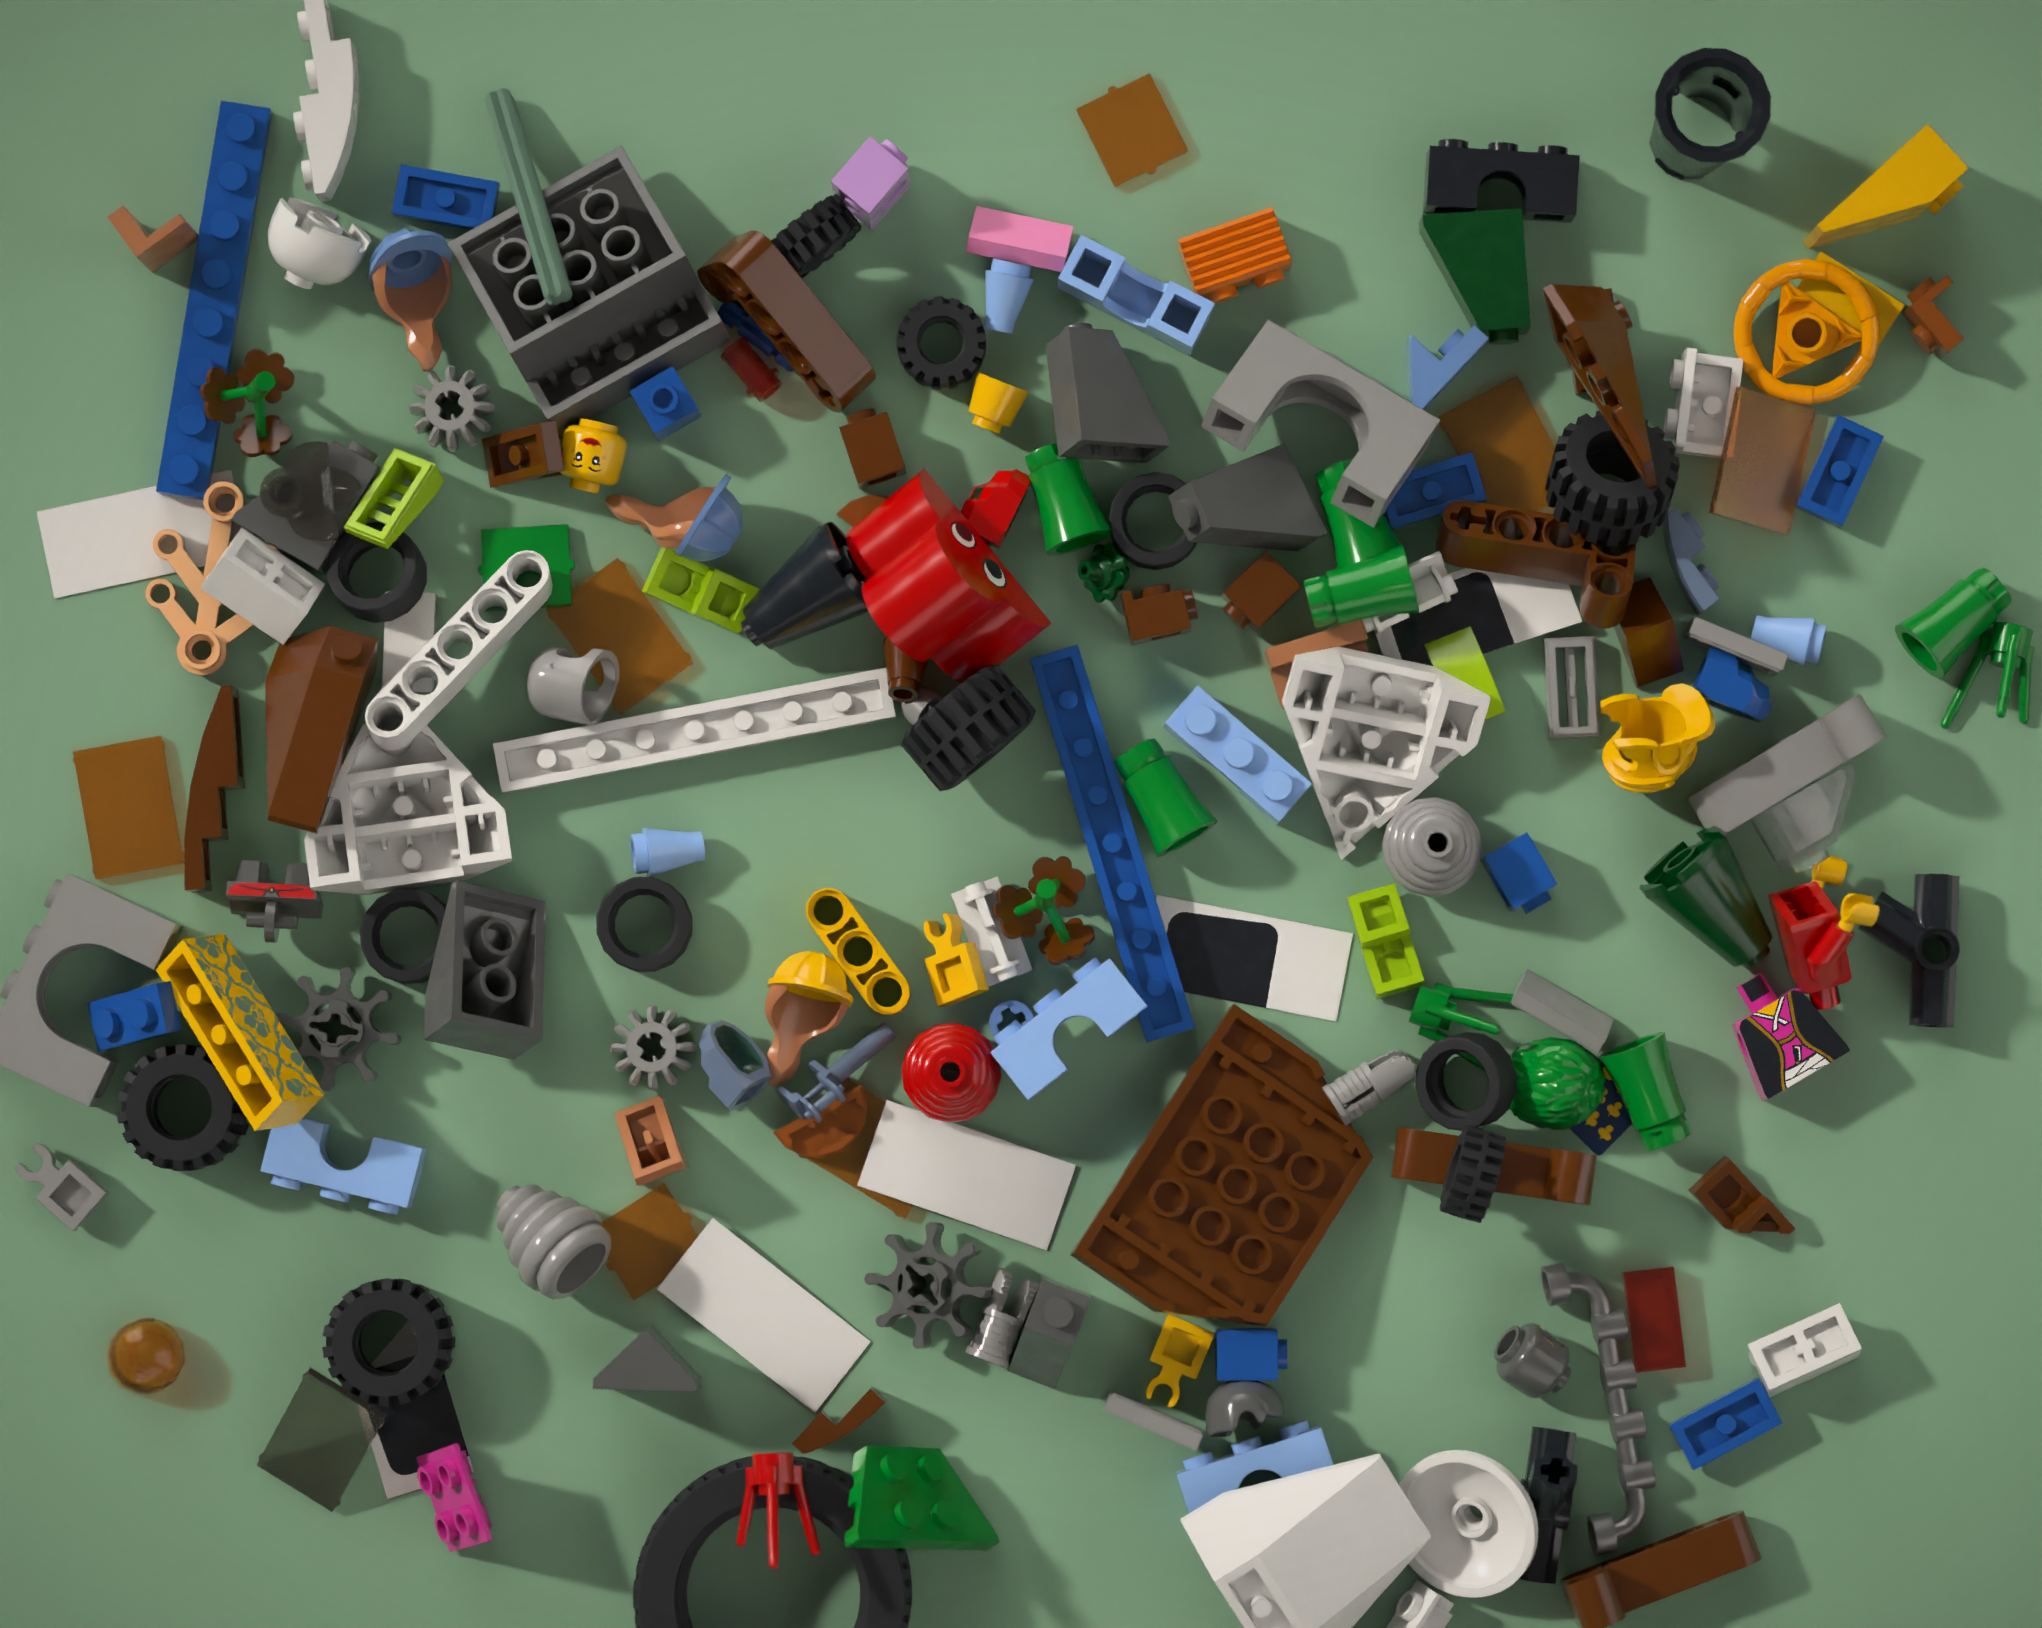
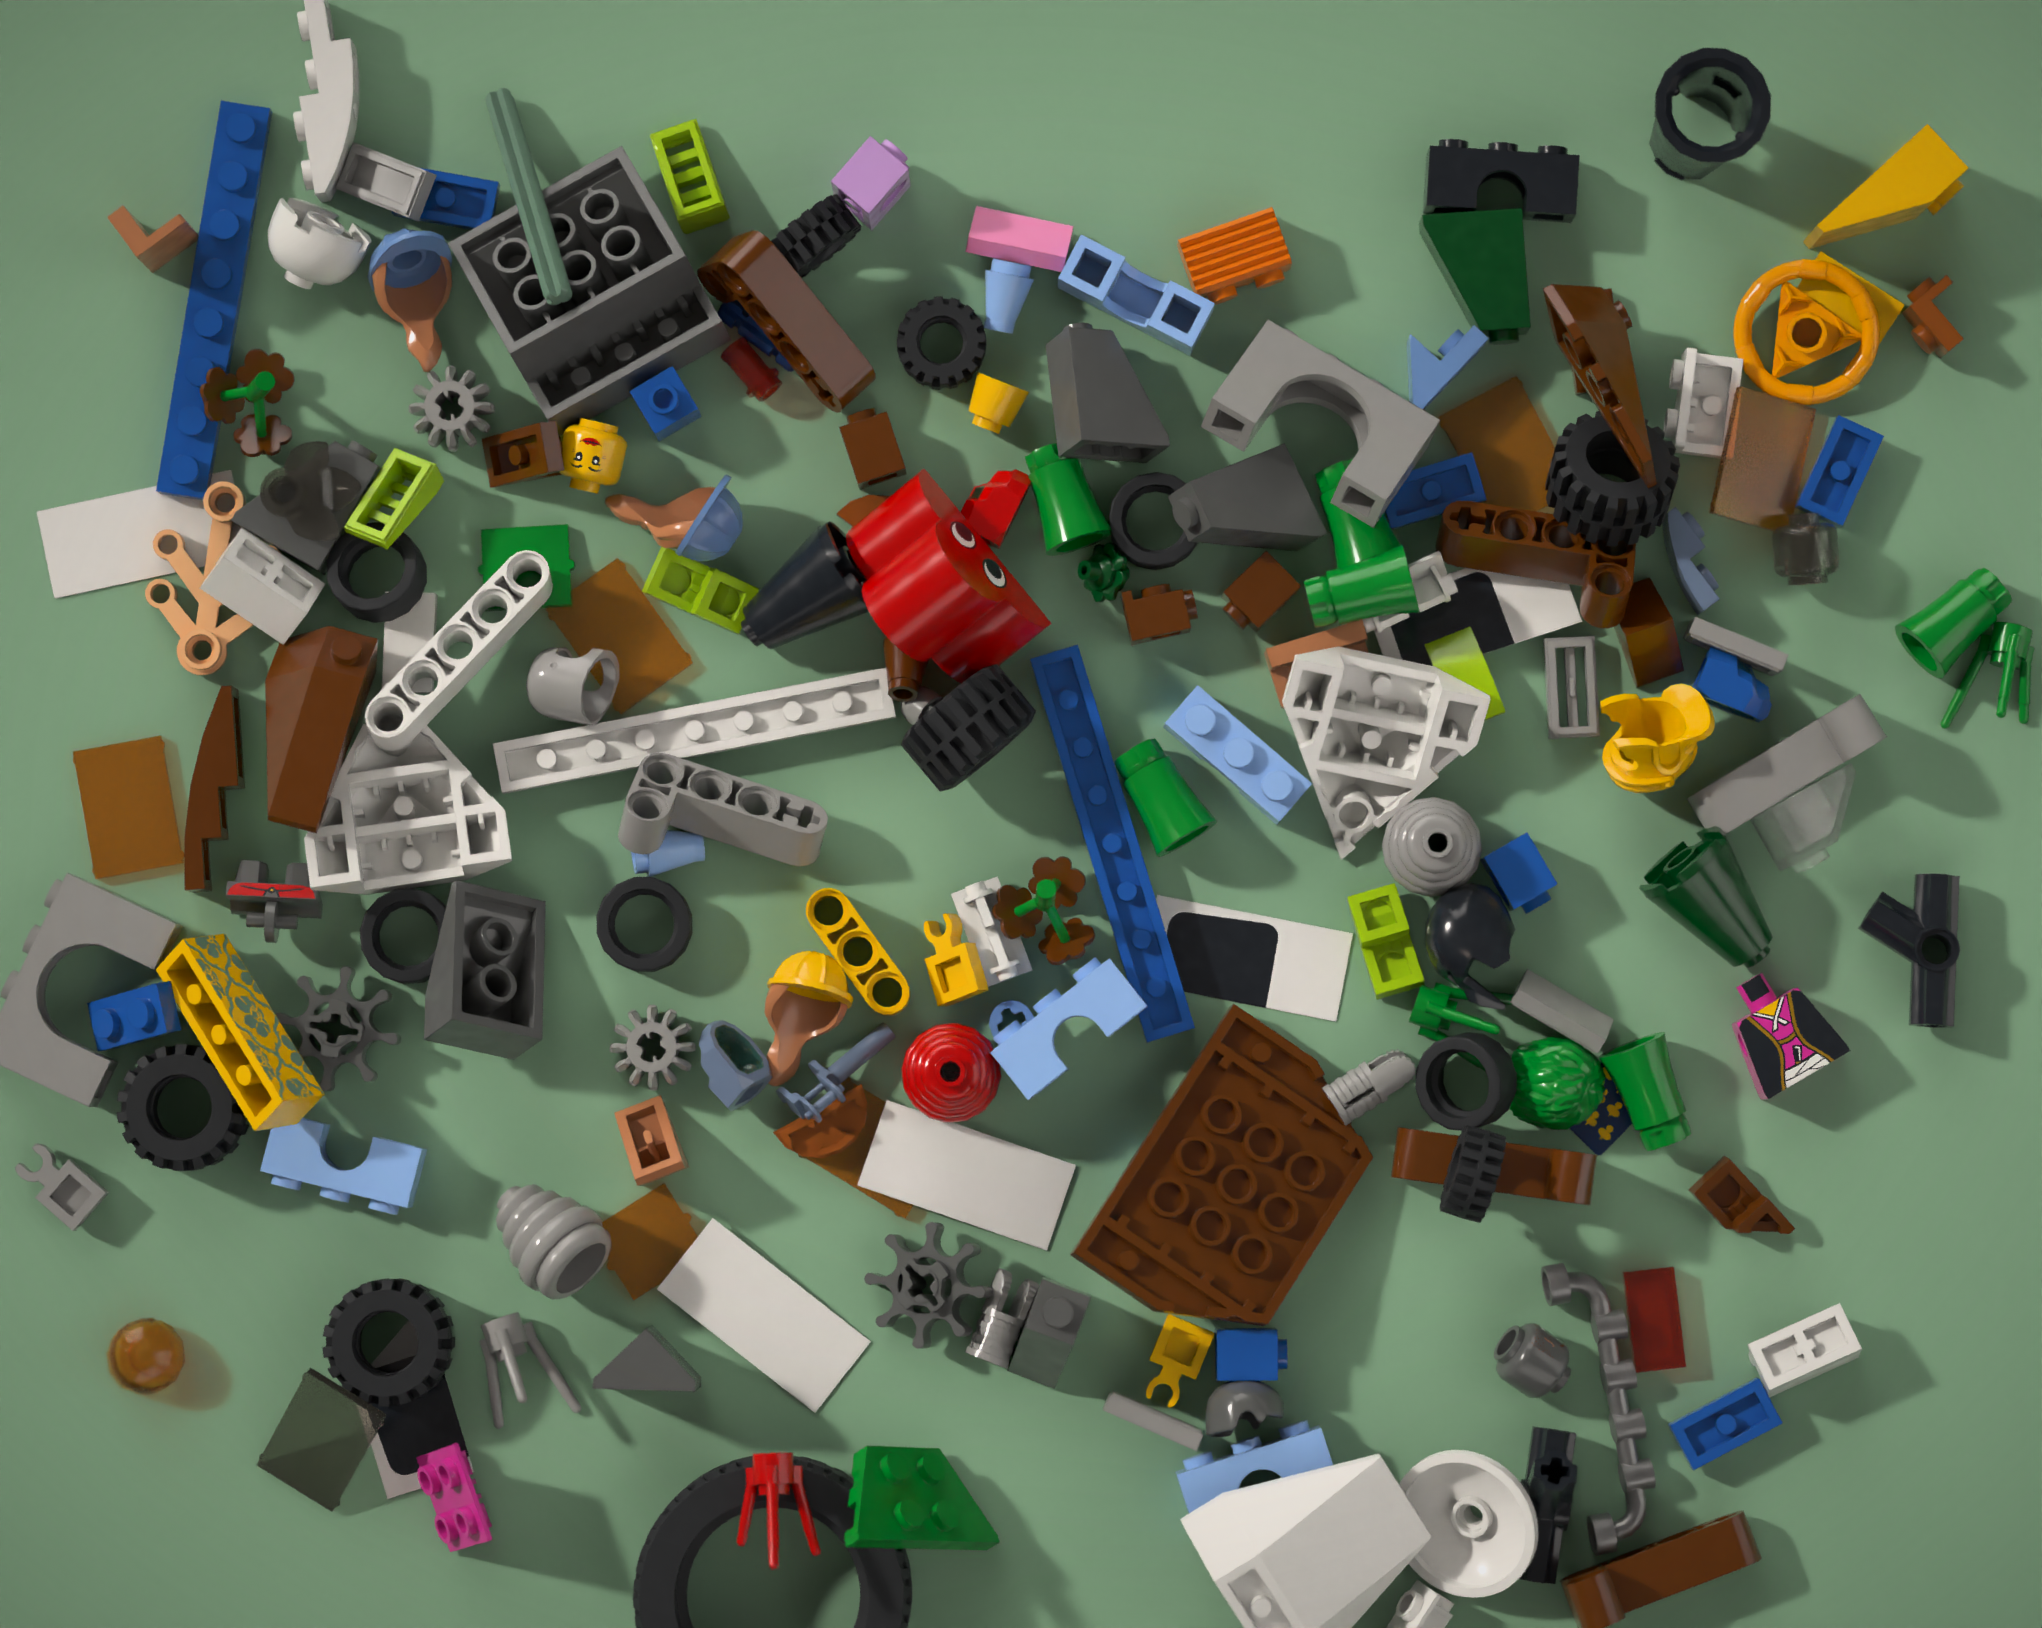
(386, 181): none -> light grey tile
(506, 1341): none -> light grey plant
(699, 206): none -> lime slope
(719, 808): none -> light grey beam
(825, 1430): reddish brown slope -> none
(1132, 130): clear orange piece -> none
(1466, 927): none -> black helmet
(1794, 636): light blue cone -> none
(1805, 550): none -> clear smoke head
(1814, 935): red torso -> none

